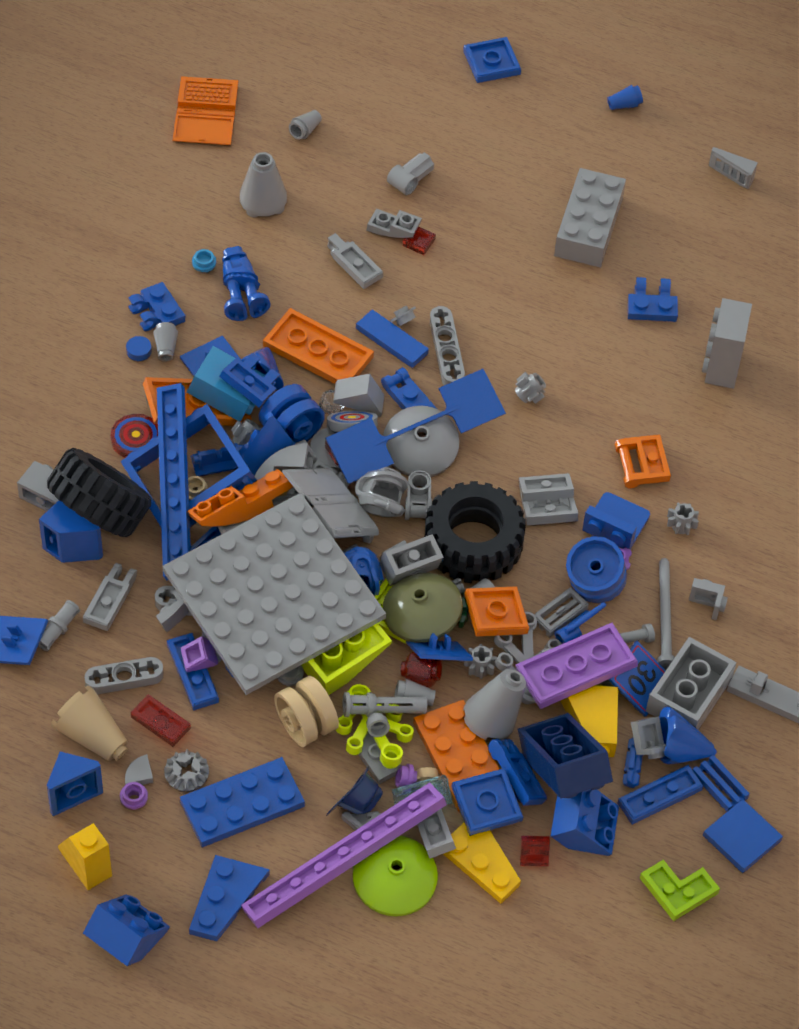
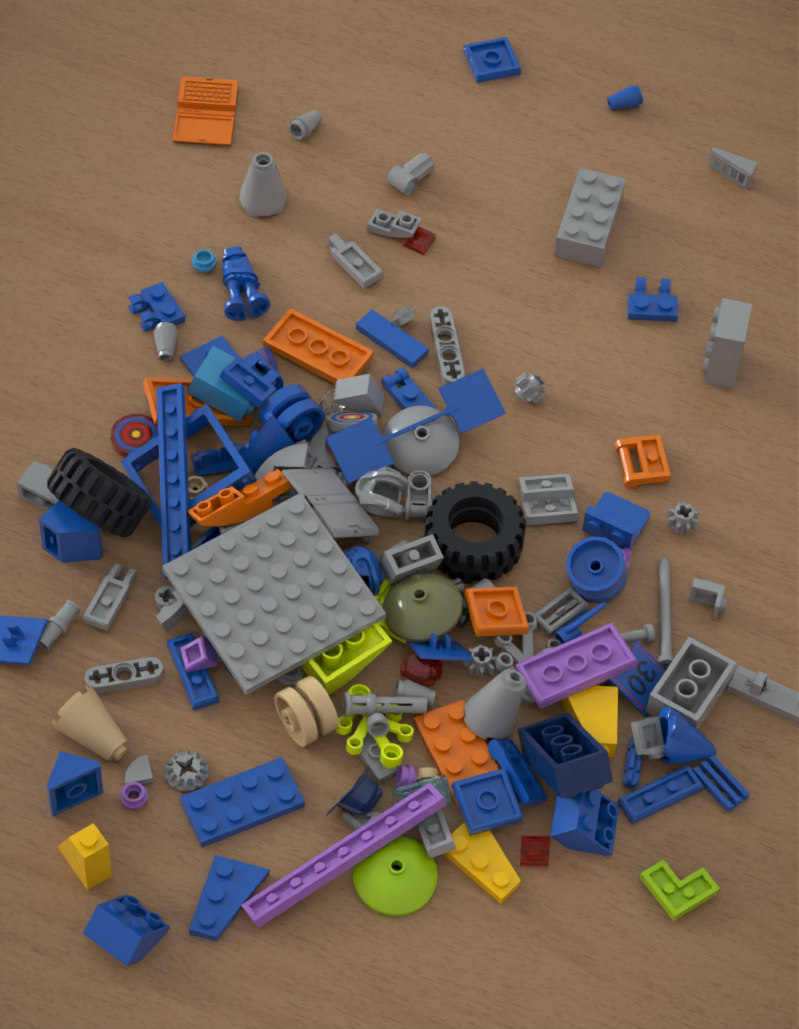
(138, 348): blue tile -> none
(160, 720): clear red plate -> none
(243, 431): light grey gear -> none
(742, 836): blue tile -> none

